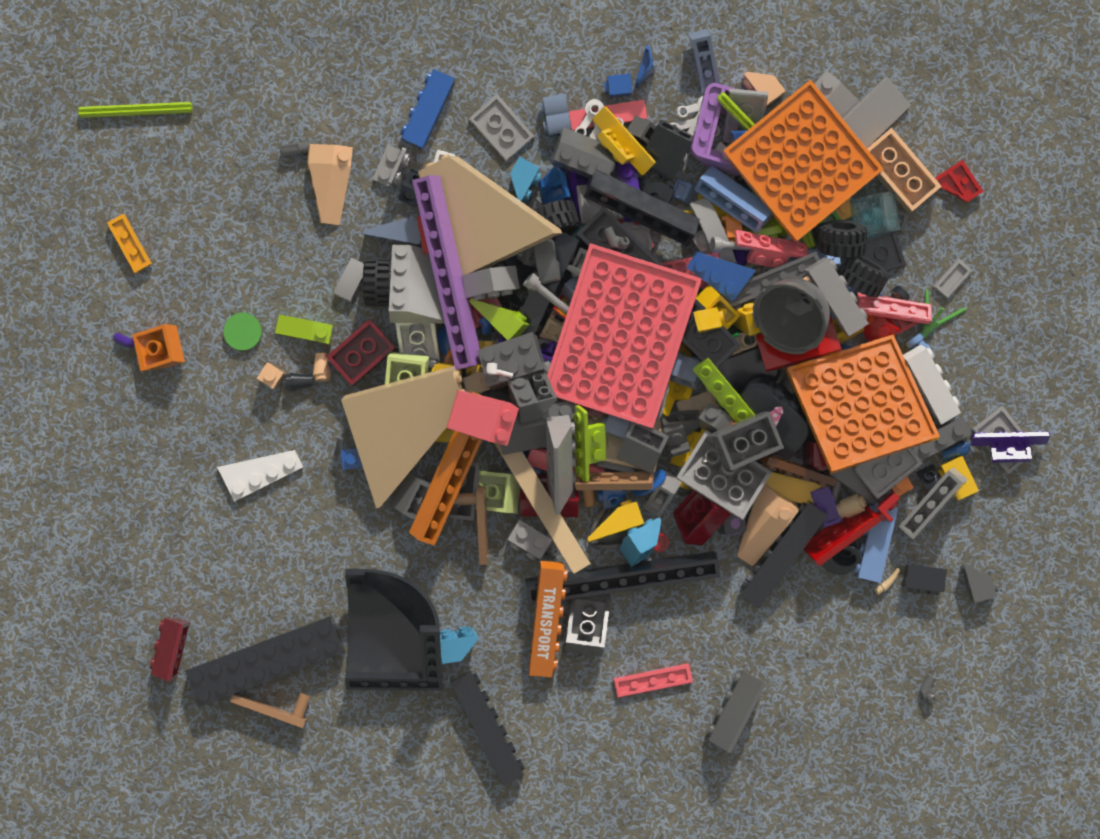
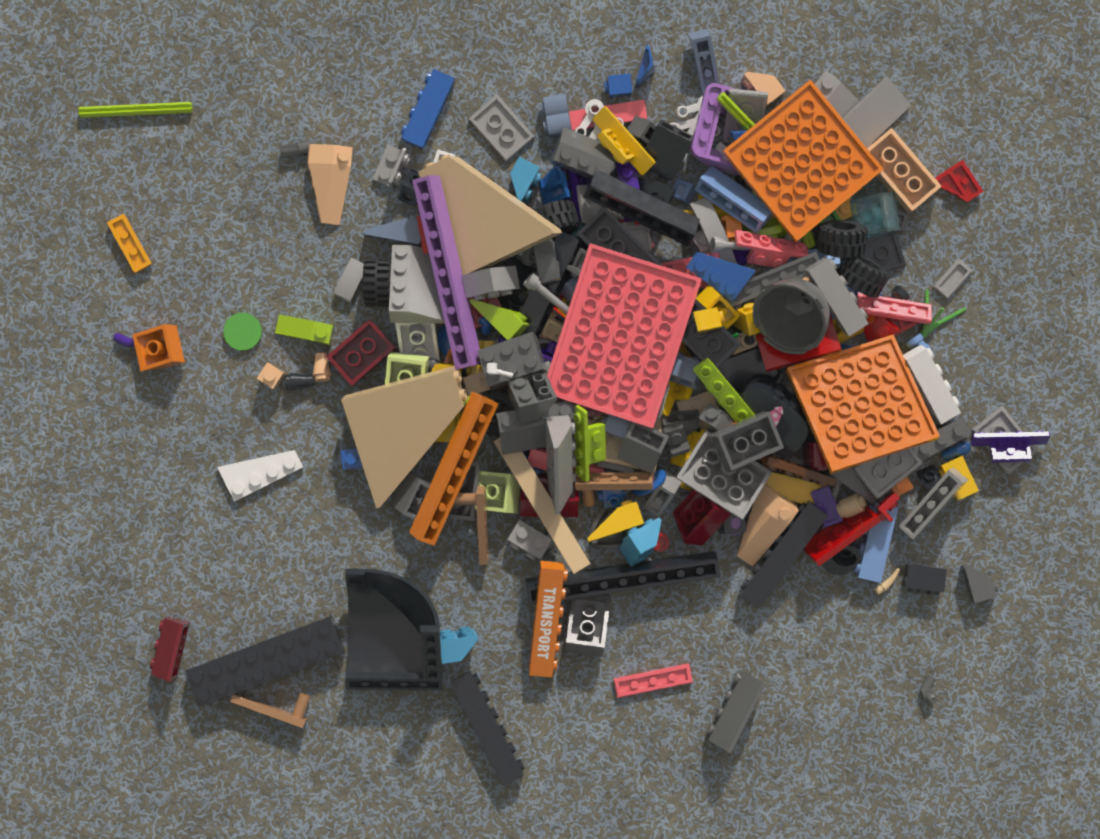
(482, 417): coral slope -> none
(616, 241): dark grey arm -> none

